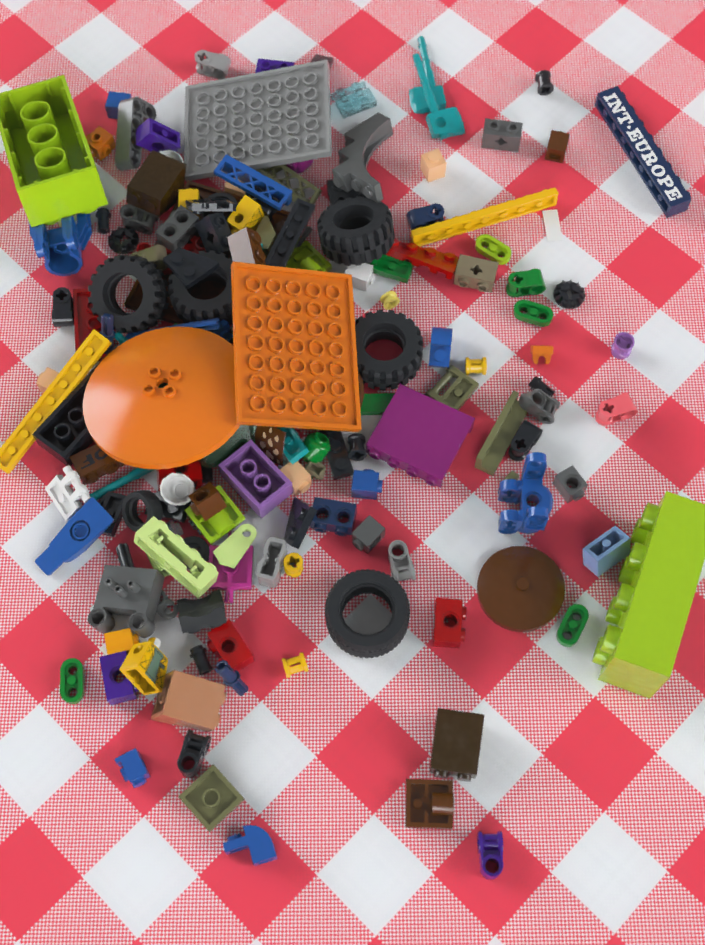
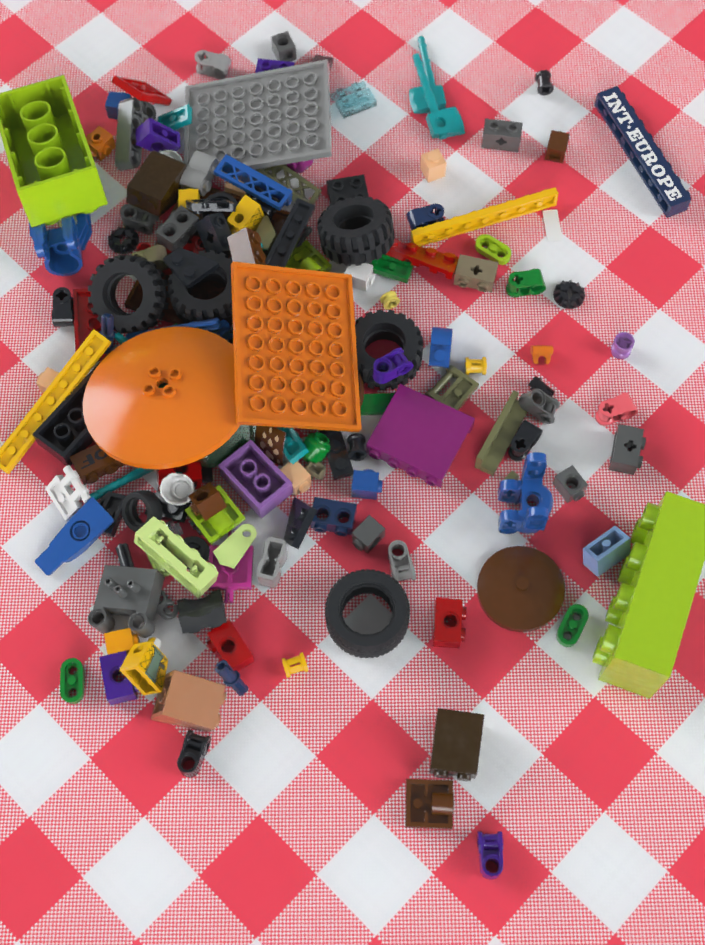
(103, 220): black pin -> none
(133, 768): blue brick -> none
(141, 90): none -> red tile
(177, 118): none -> teal plate
(199, 172): none -> light grey brick
(201, 660): black pin -> none
(211, 798): olive plate -> none
(258, 842): blue brick -> none
(283, 47): none -> dark grey brick
(297, 560): yellow bush -> none
(354, 158): dark grey arch -> none
(395, 365): none -> dark purple piece
(533, 312): green plate -> none
(624, 439): none -> dark grey brick

